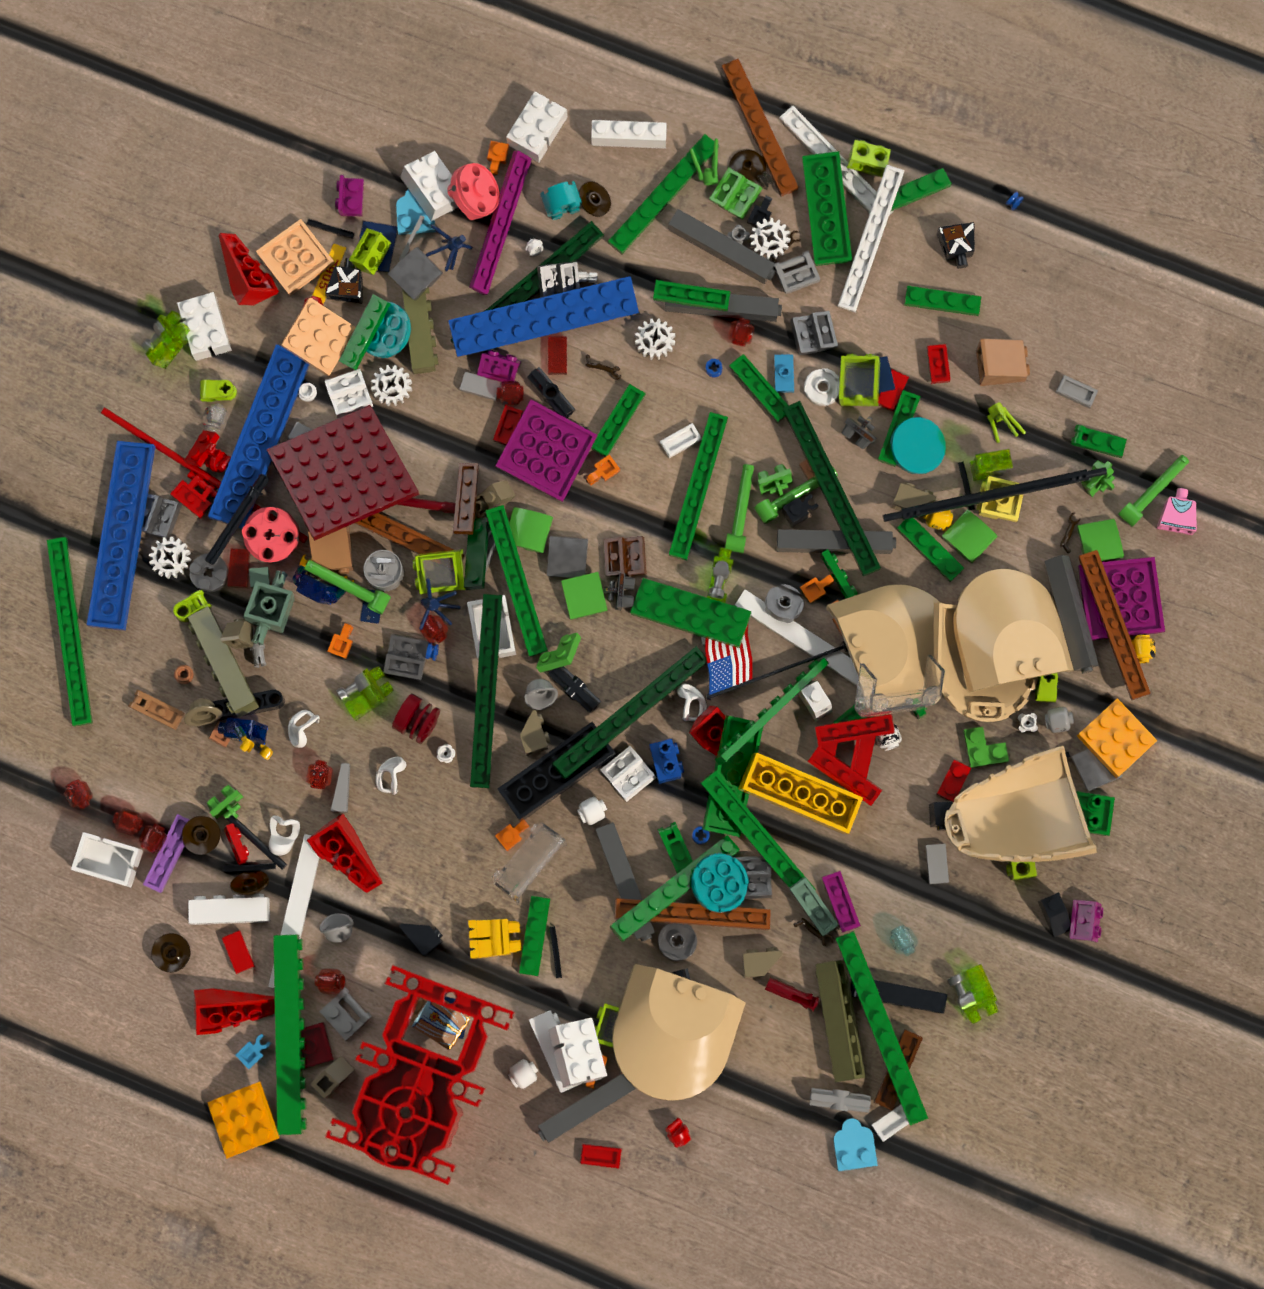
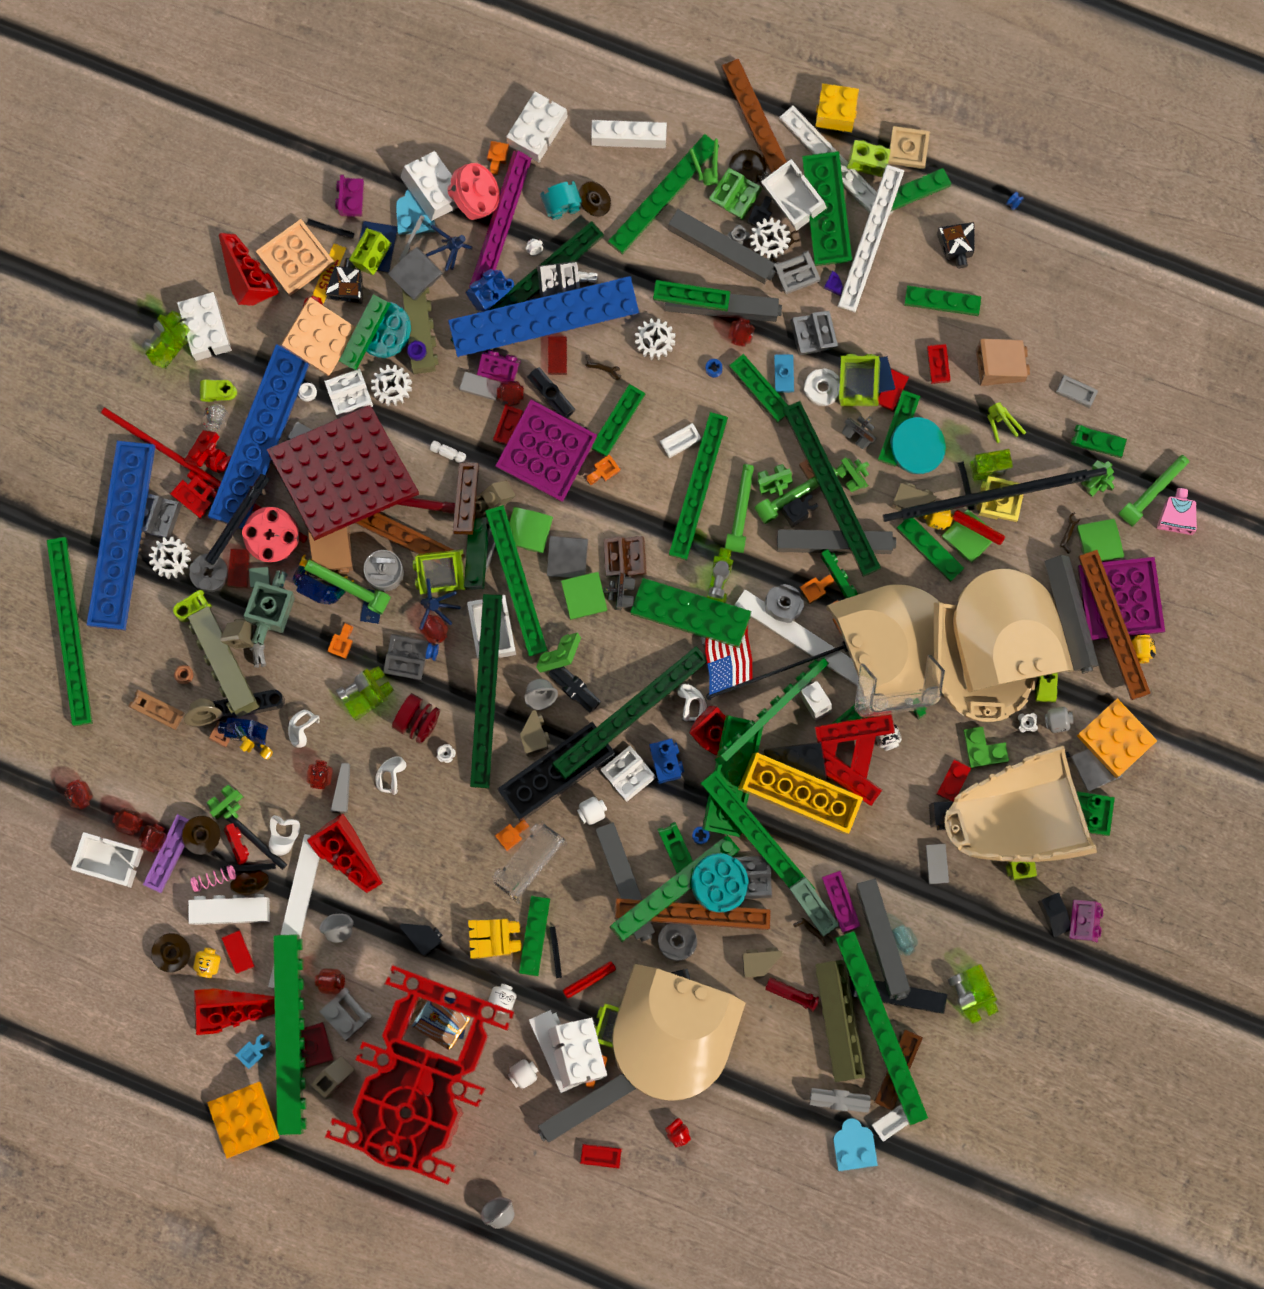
(195, 886): none -> bright pink piece
(207, 963): none -> yellow head
(416, 350): none -> dark purple tile
(448, 452): none -> white axle
(489, 289): none -> blue brick
(498, 1212): none -> light grey helmet
(502, 997): none -> white head
(589, 979): none -> red axle
(794, 197): none -> white piece
(803, 757): none -> black wing
(834, 284): none -> dark purple tile
(837, 107): none -> yellow brick
(848, 467): none -> bright green hips
(883, 939): none -> dark grey brick
(909, 147): none -> tan plate
(978, 527): none -> red axle

